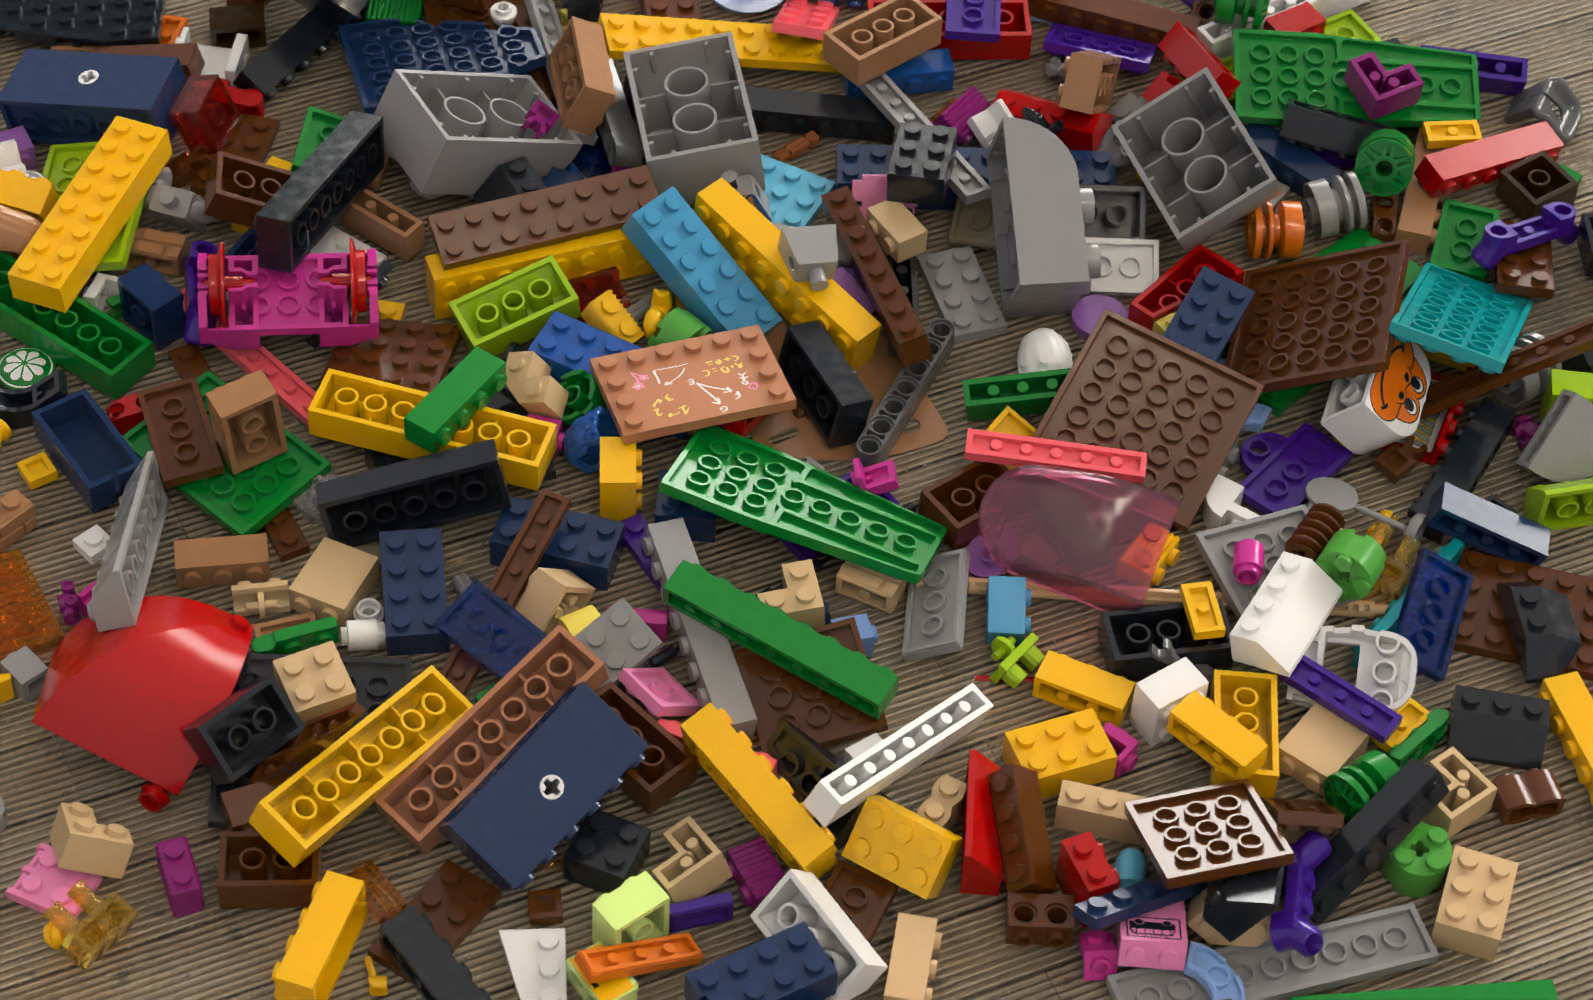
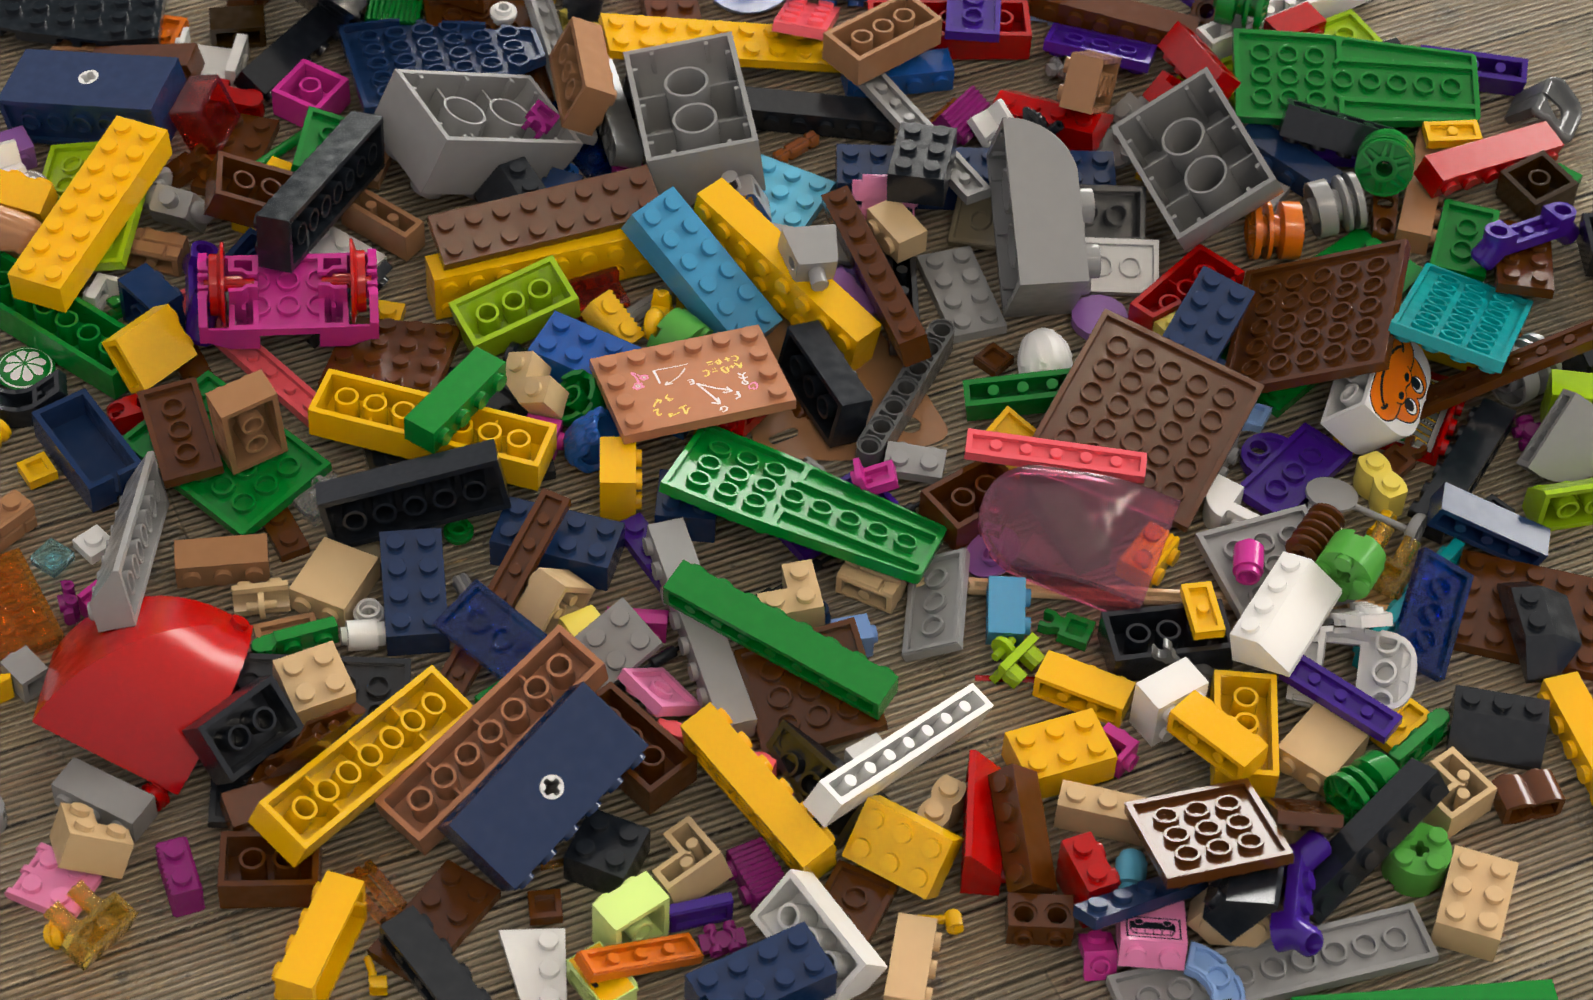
(52, 557): none -> clear light blue plate
(108, 796): none -> light grey brick
(150, 348): none -> yellow brick
(282, 148): none -> green bar
(309, 86): none -> dark pink brick
(459, 532): none -> green plate
(722, 942): none -> magenta piece
(916, 461): none -> light grey bracket
(952, 920): none -> yellow hand
(993, 360): none -> reddish brown tile
(1070, 630): none -> green plate
(1360, 615): none -> white wing
(1379, 484): none -> light yellow brick
(1381, 90): magenta brick -> none

